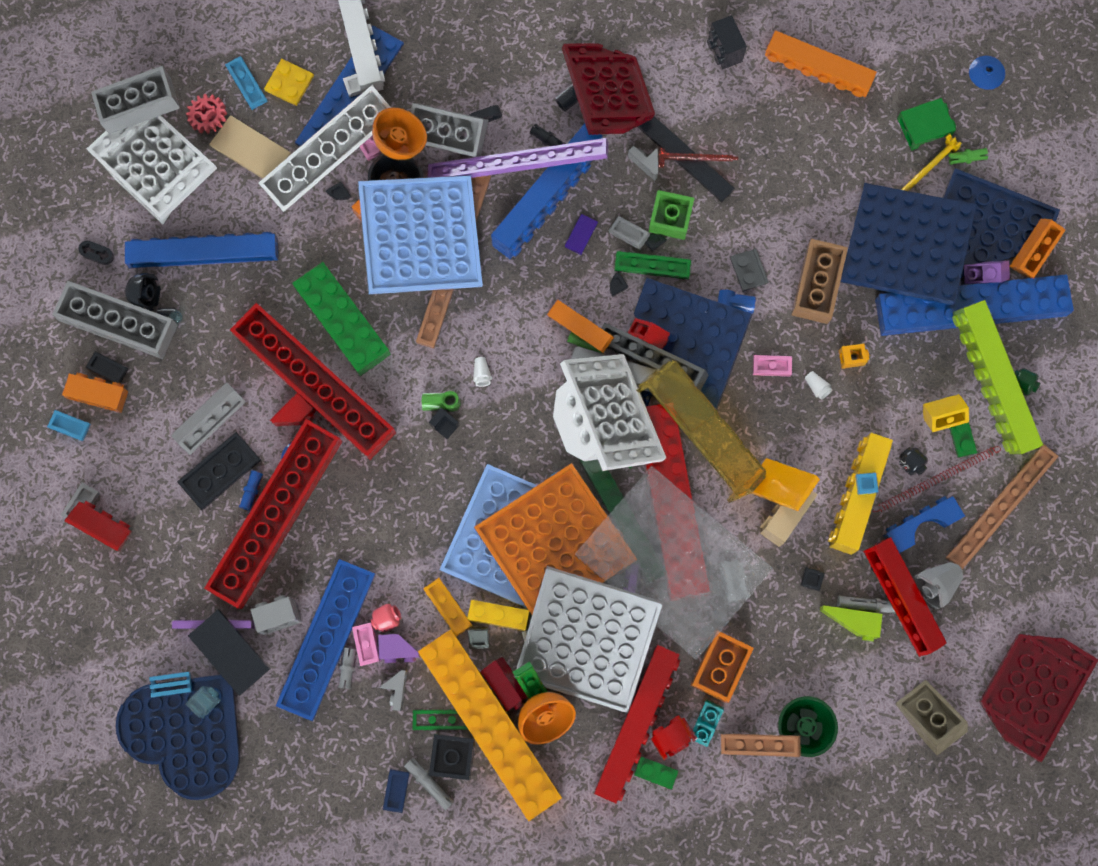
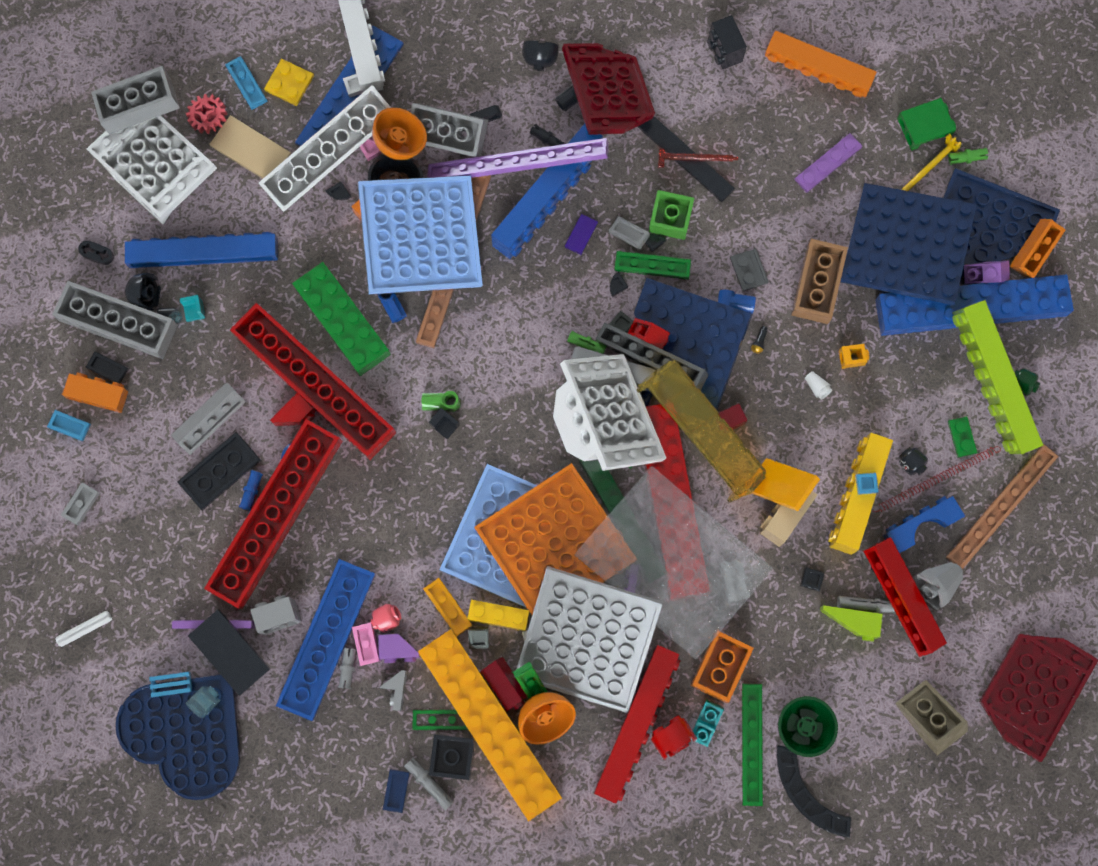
(83, 628): none -> white axle
(99, 525): red slope -> none
(193, 308): none -> teal panel
(393, 307): none -> blue piece
(481, 372): white cone -> none
(540, 54): none -> black cylinder
(580, 326): orange tile -> none
(622, 322): none -> pearl dark grey tile
(647, 164): light grey slope -> none
(656, 773): green plate -> none
(734, 416): none -> dark red brick
(752, 745): none -> green tile
(758, 346): none -> black piece
(761, 745): nougat tile -> none
(772, 365): bright pink plate -> none
(803, 799): none -> black tile
(828, 162): none -> medium lavender plate
(946, 413): yellow brick -> none
(983, 78): blue dish -> none

